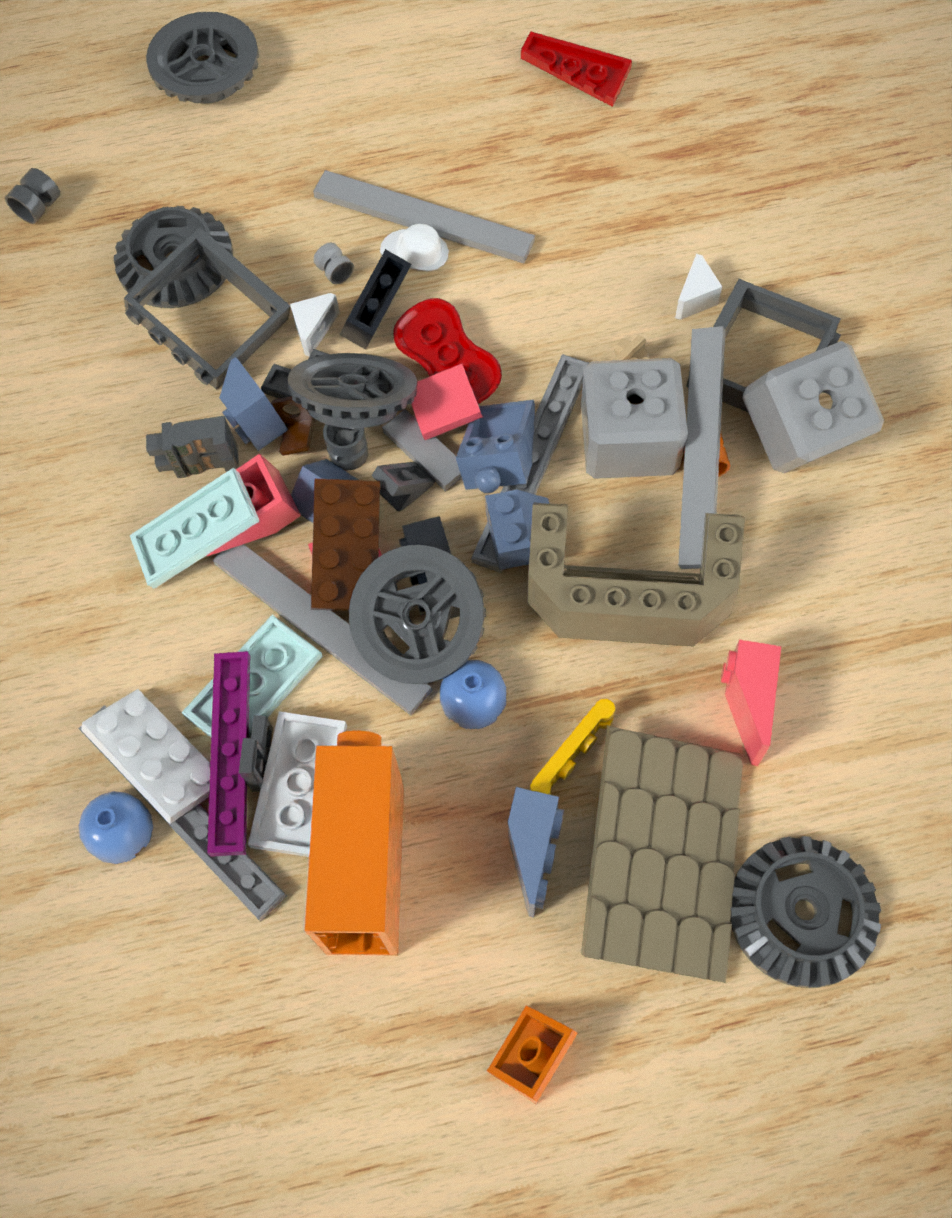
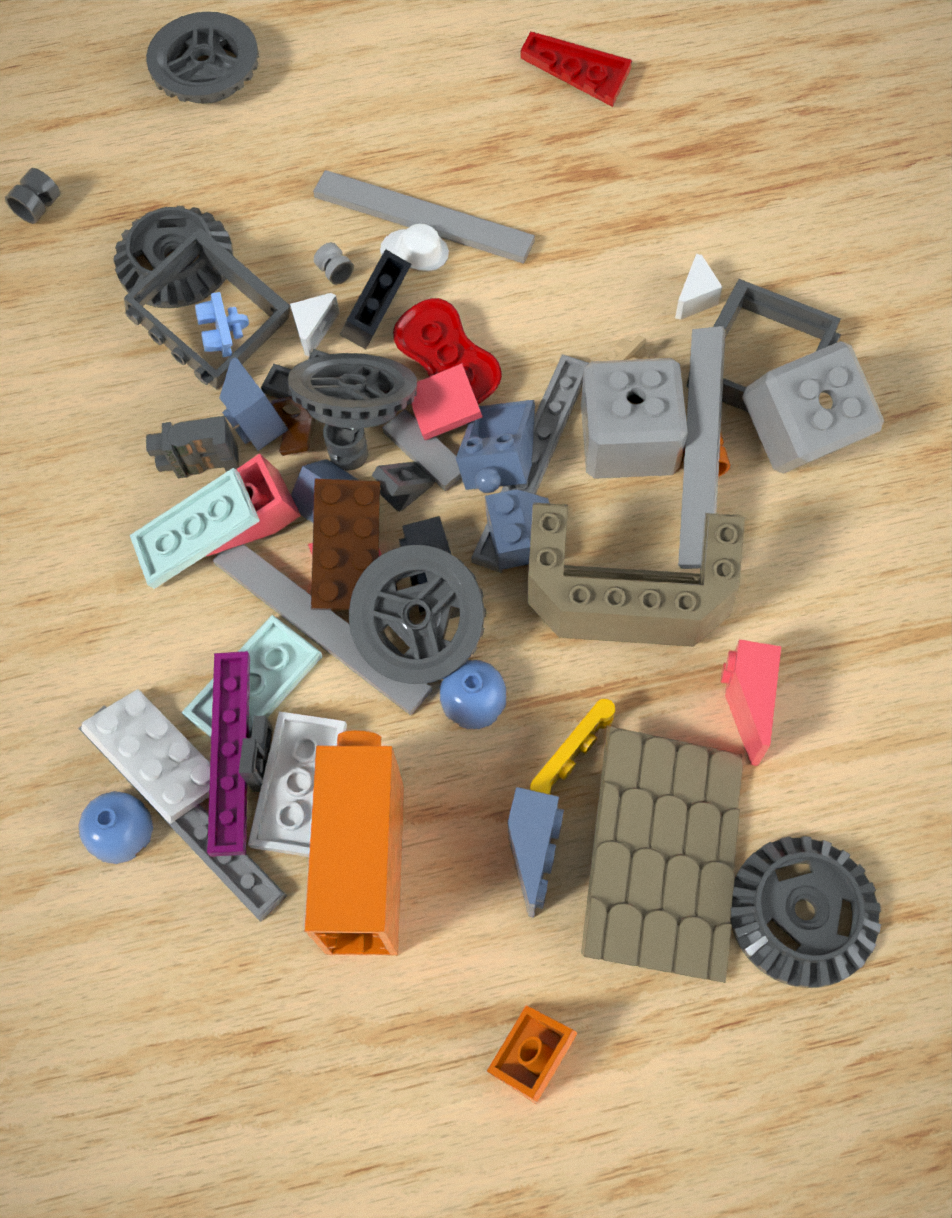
(214, 311): none -> light blue hips

